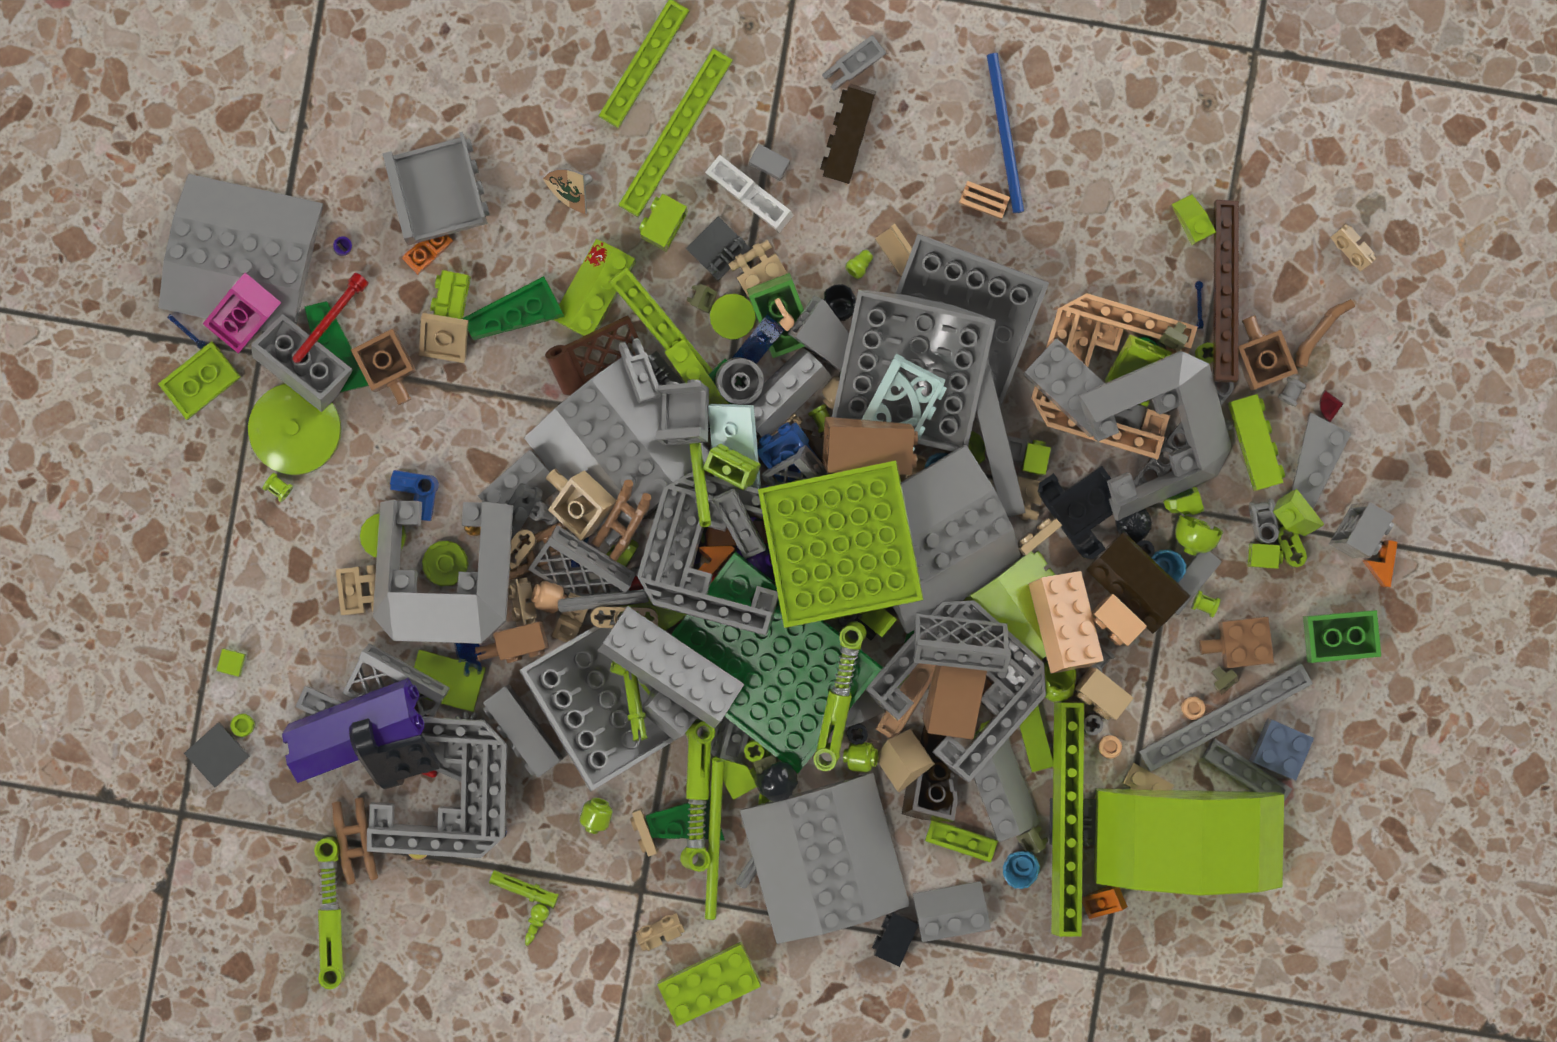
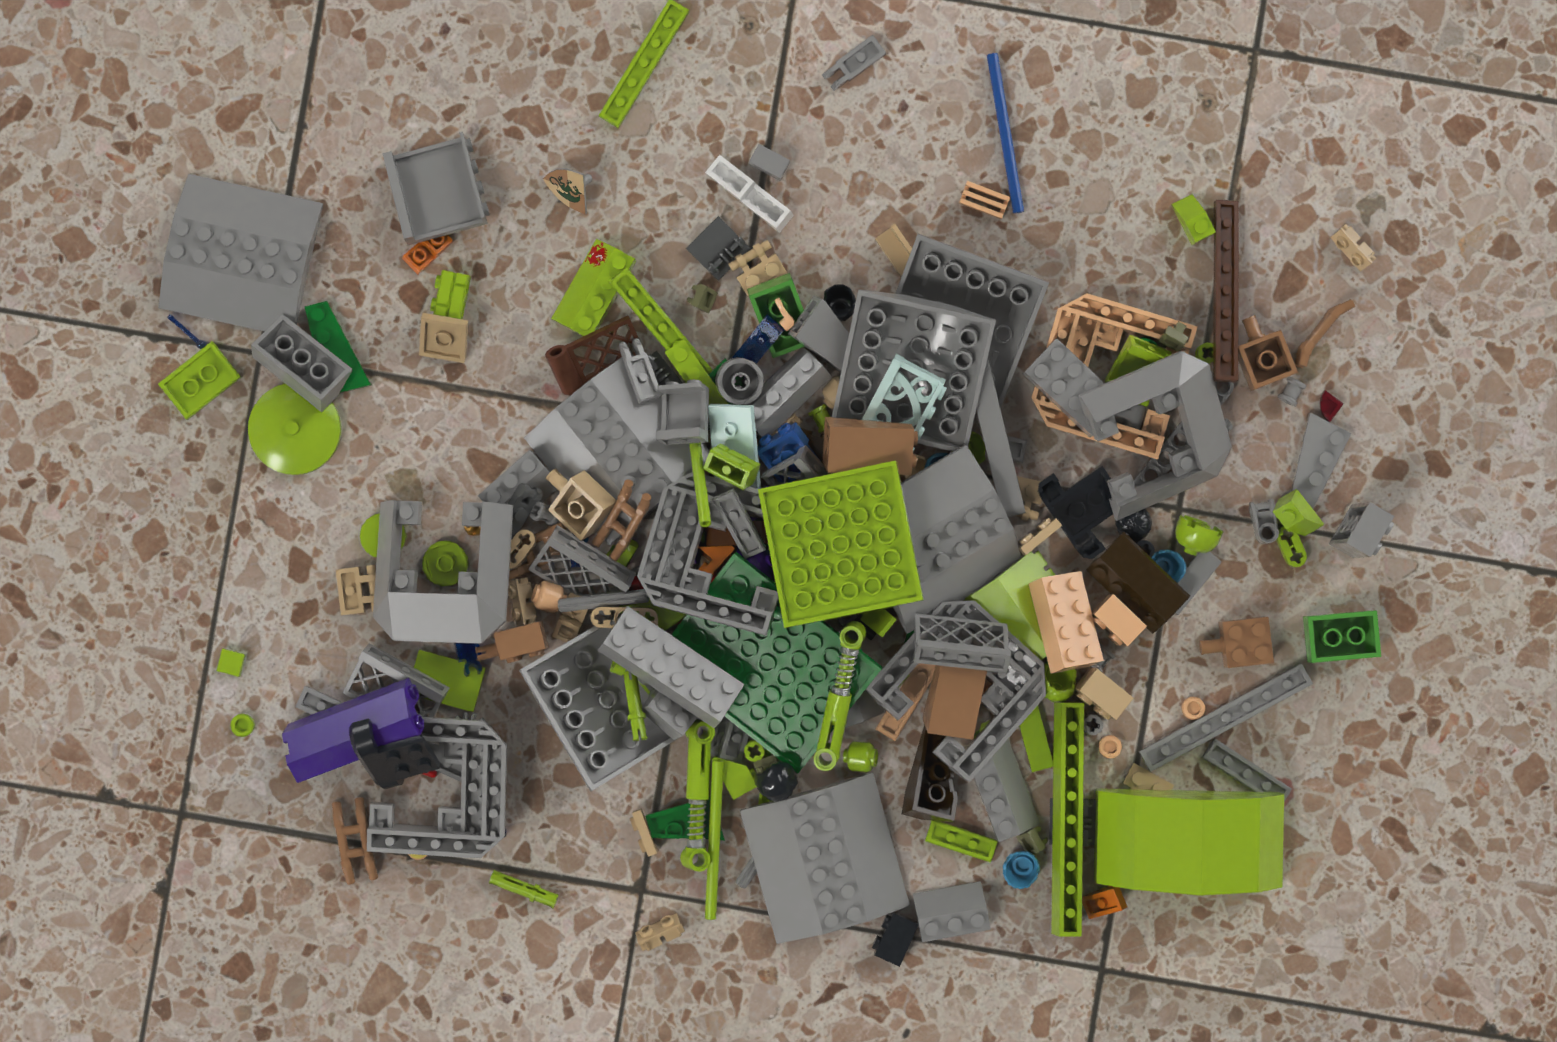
(217, 754): dark grey tile -> none
(241, 312): dark pink slope -> none
(277, 487): lime bush -> none
(329, 916): lime piece -> none
(345, 242): dark purple hinge -> none
(356, 284): red piece -> none
(385, 364): medium nougat brick -> none
(412, 483): blue piece -> none
(519, 309): green wing -> none
(522, 730): light grey brick -> none
(538, 914): lime bar -> none
(596, 815): lime head -> none
(663, 222): lime brick -> none
(675, 132): lime tile -> none
(709, 984): lime brick -> none
(732, 316): lime tile -> none
(849, 133): dark brown wedge -> none
(857, 266): lime piece -> none
(863, 732): black bush -> none
(904, 759): tan slope -> none
(1036, 458): lime brick -> none
(1185, 502): lime rock -> none
(1200, 323): clear blue hinge -> none
(1206, 604): lime bush -> none
(1225, 680): olive tile -> none
(1255, 442): lime brick -> none
(1264, 556): lime brick -> none
(1281, 749): sand blue brick -> none
(1384, 570): orange slope -> none

